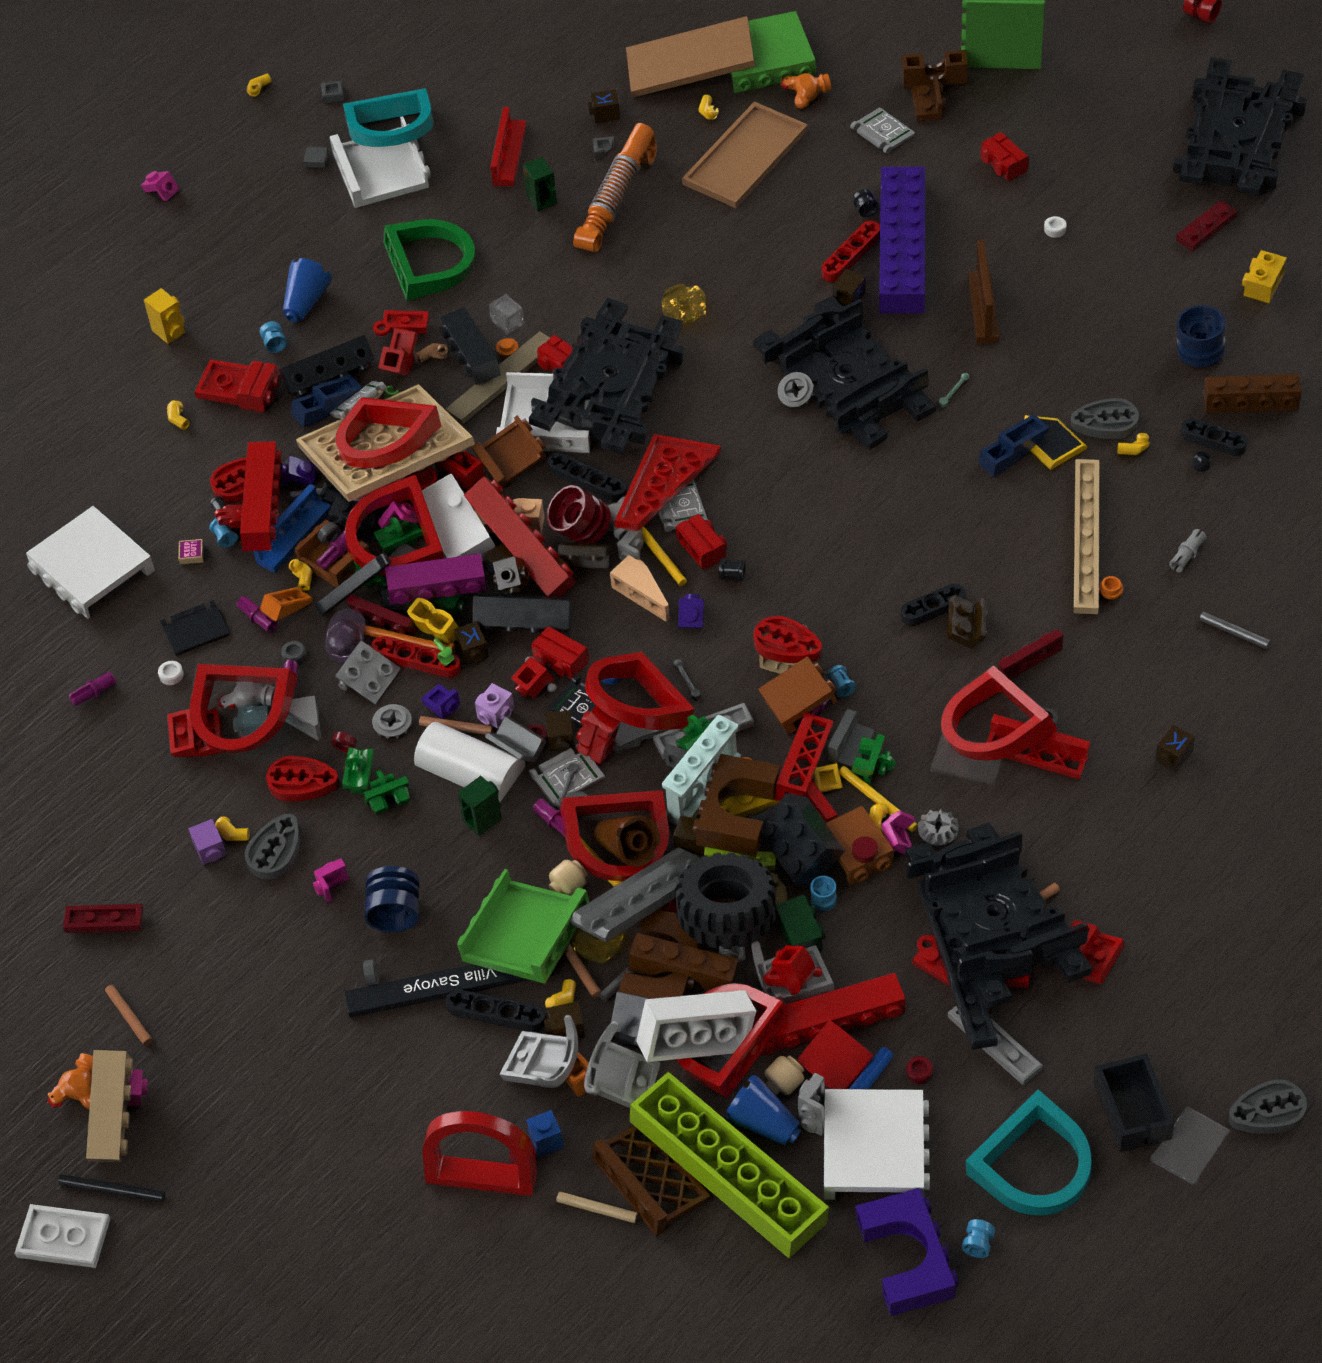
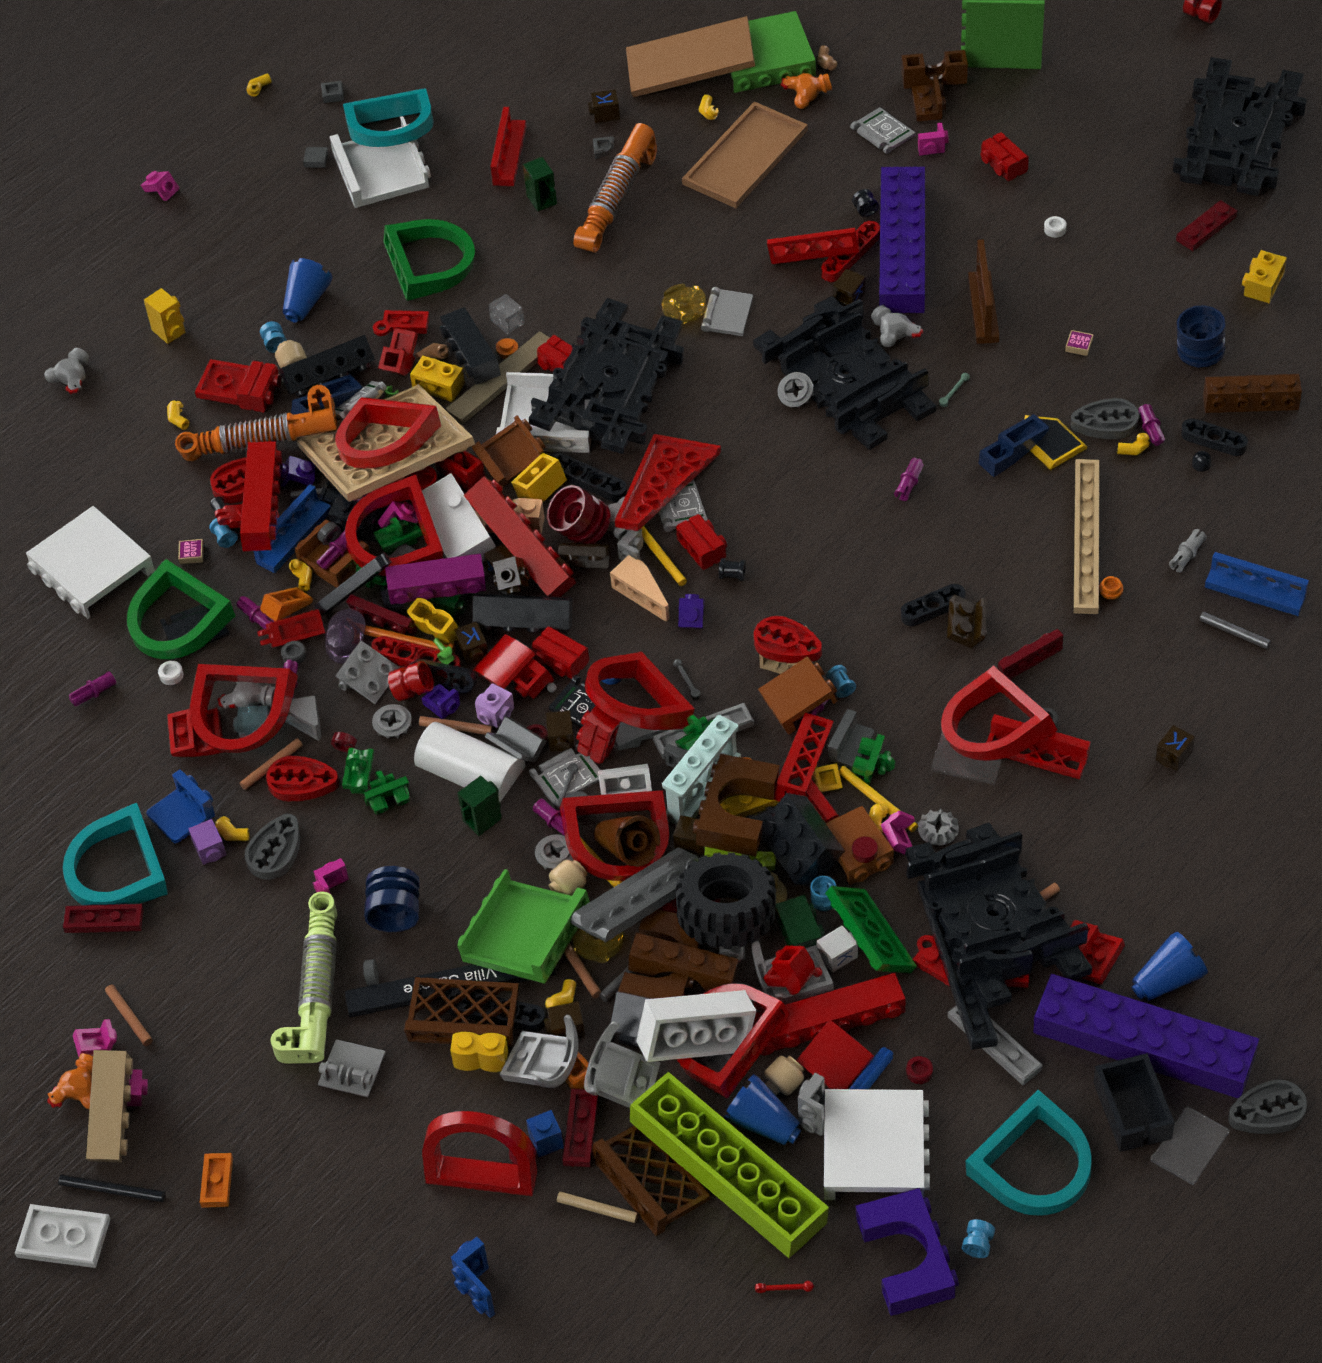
(69, 370): none -> light grey animal
(95, 1038): none -> dark pink bracket
(108, 826): none -> teal window
(164, 577): none -> green window
(182, 808): none -> blue bracket
(216, 1180): none -> orange plate
(262, 770): none -> nougat bar
(277, 429): none -> orange piece
(289, 352): none -> tan head
(292, 628): none -> red hinge
(316, 1000): none -> yellowish green piece
(351, 1068): none -> light grey hinge
(410, 680): none -> red wheel
(438, 378): none -> yellow brick
(442, 1032): none -> reddish brown fence
(450, 670): none -> black beam
(468, 1265): none -> blue bracket
(479, 1051): none -> yellow brick
(504, 661): none -> red slope
(539, 478): none -> yellow brick
(544, 855): none -> light grey gear
(580, 1129): none -> dark red plate
(625, 780): none -> white brick
(727, 312): none -> light grey piece
(762, 1288): none -> red hinge
(813, 246): none -> red fence
(825, 60): none -> medium nougat arm
(837, 948): none -> white brick
(870, 930): none -> green plate
(894, 326): none -> light grey animal
(909, 479): none -> magenta axle
(933, 141): none -> dark pink bracket
(1079, 343): none -> tile
(1128, 1028): none -> dark purple brick
(1151, 424): none -> magenta axle
(1169, 969): none -> blue cone
(1256, 586): none -> blue fence

